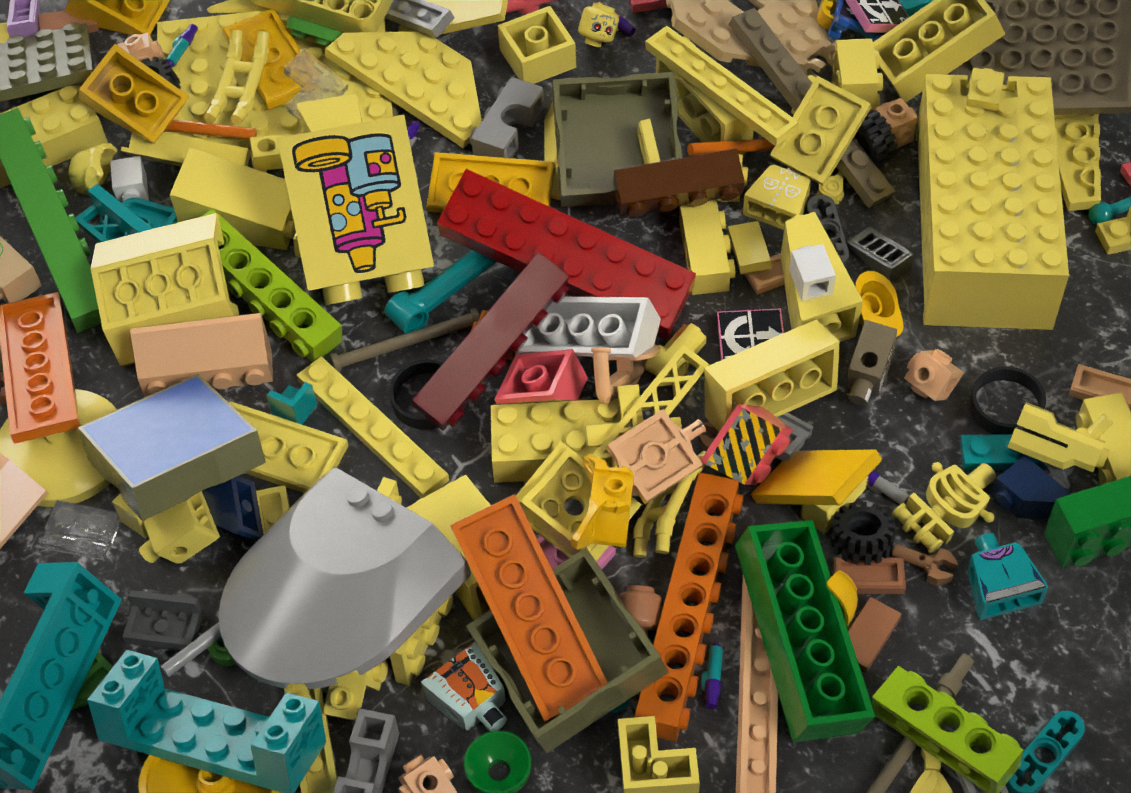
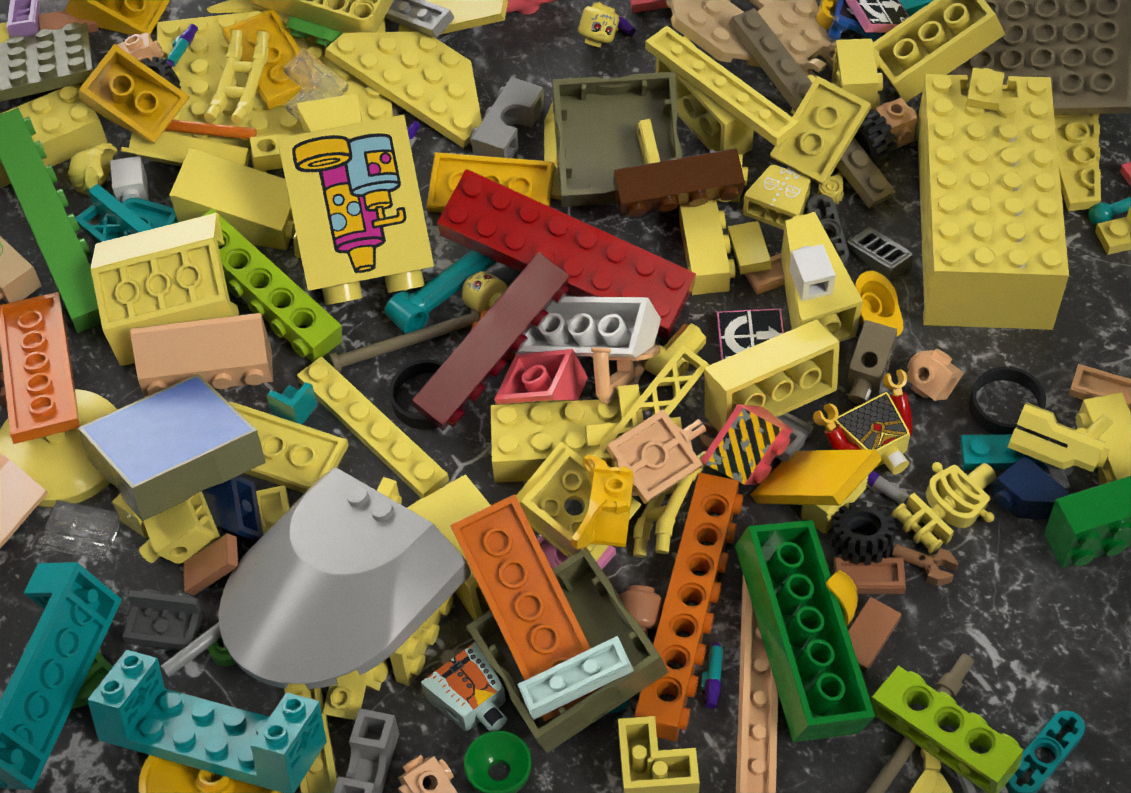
(210, 564): none -> nougat tile
(482, 291): none -> light yellow head
(537, 46): light yellow brick -> none
(575, 677): none -> light aqua tile
(741, 145): orange bar -> none
(876, 424): none -> torso
(1003, 578): teal torso -> none

